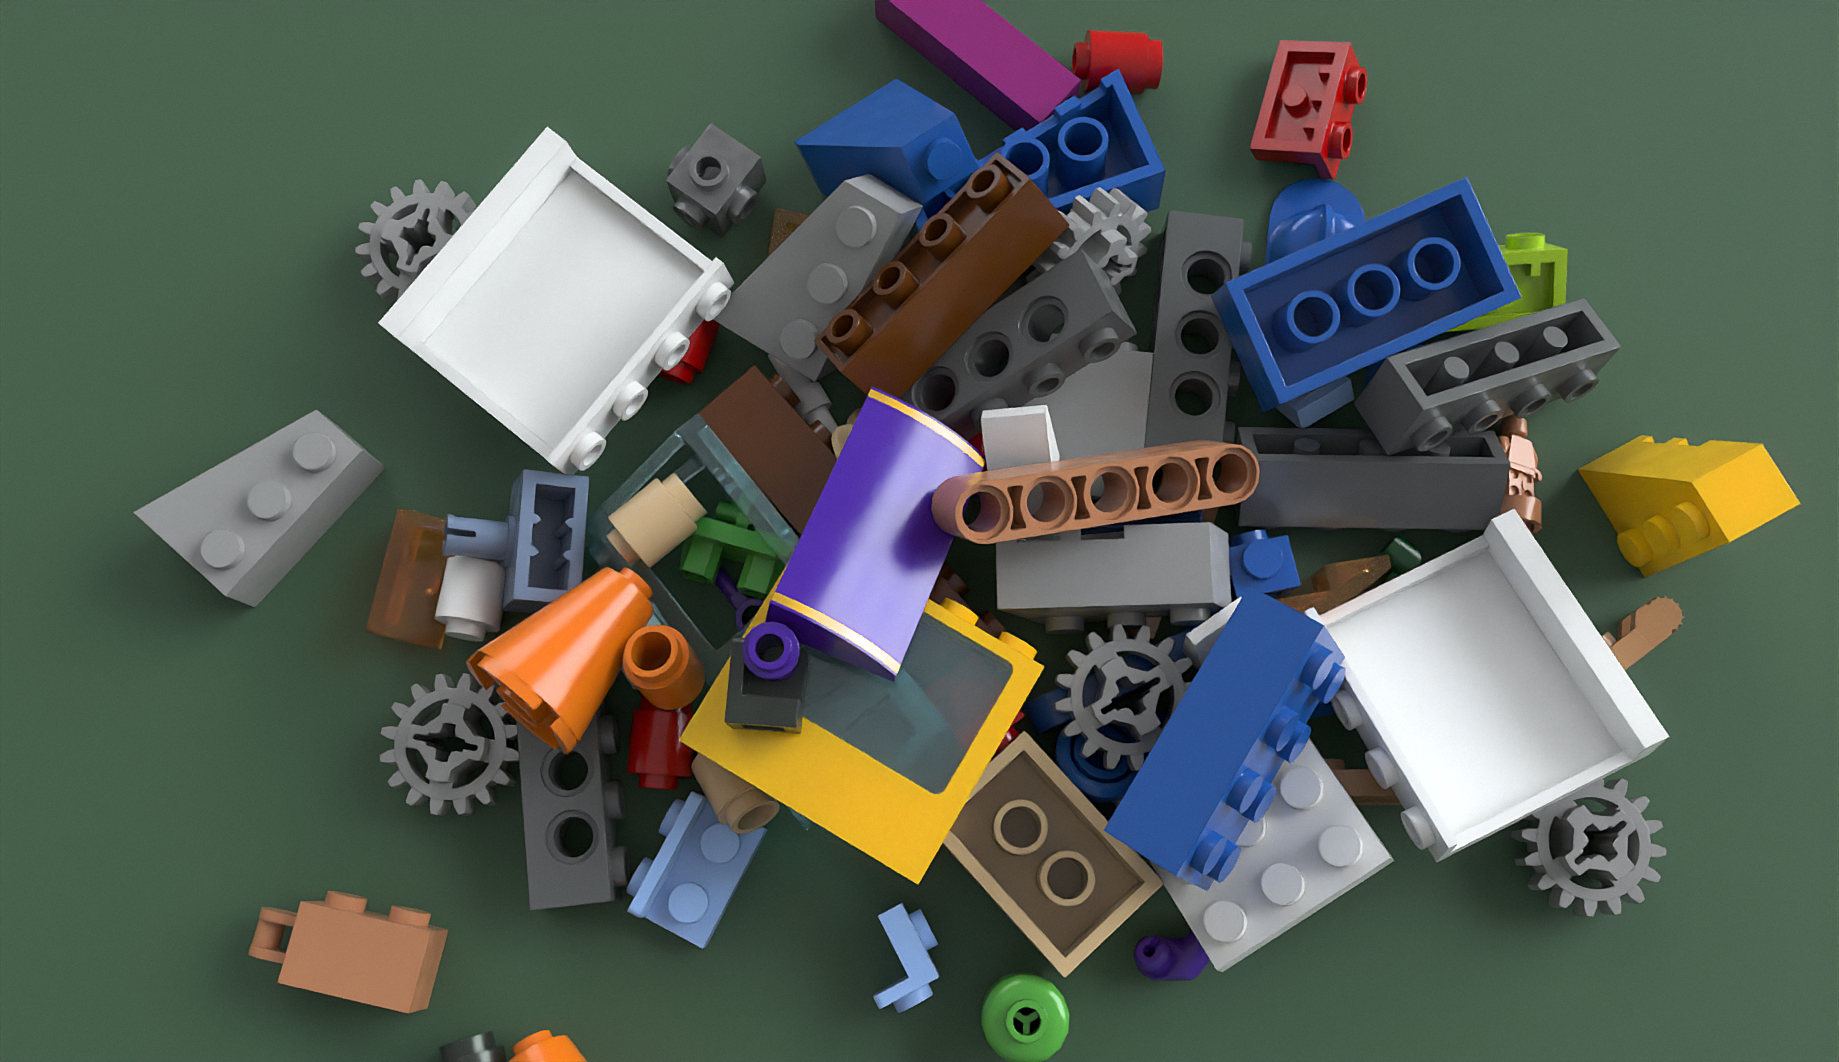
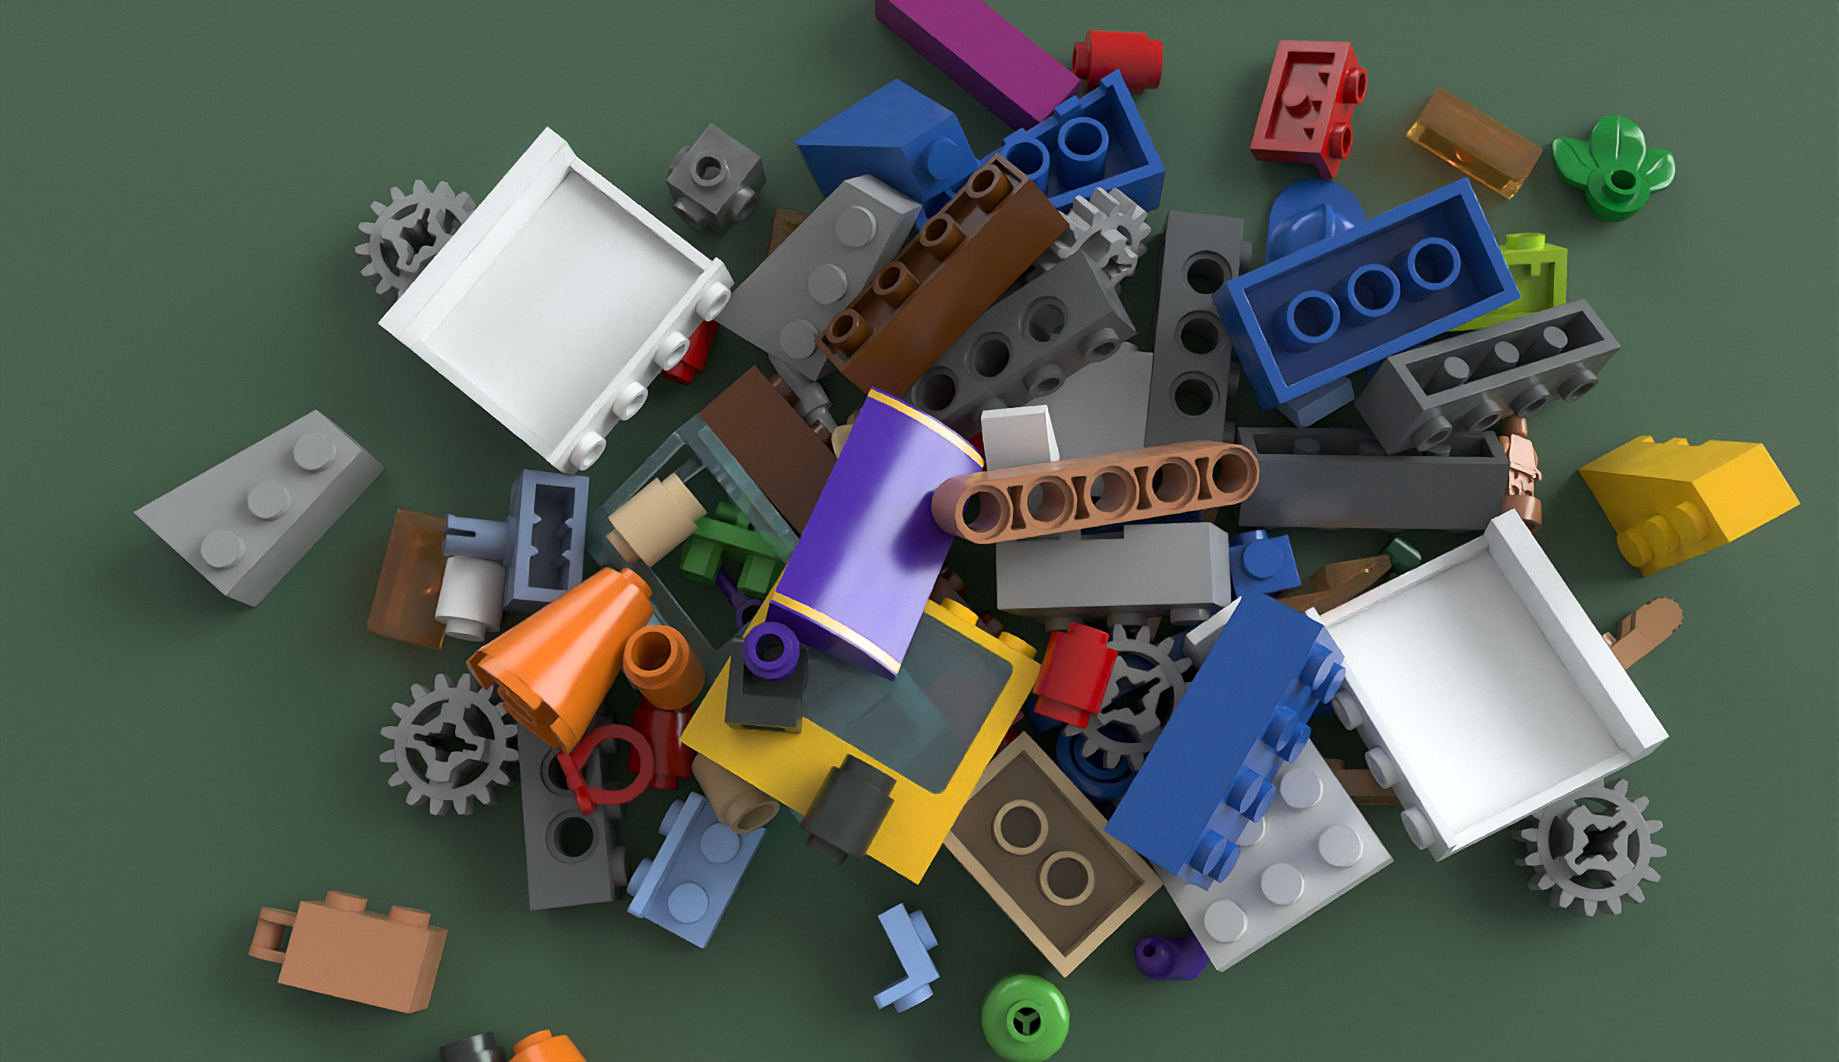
(588, 797): none -> red piece
(848, 810): none -> pearl dark grey brick
(1074, 675): none -> red brick
(1475, 143): none -> clear orange slope
(1613, 168): none -> green plate

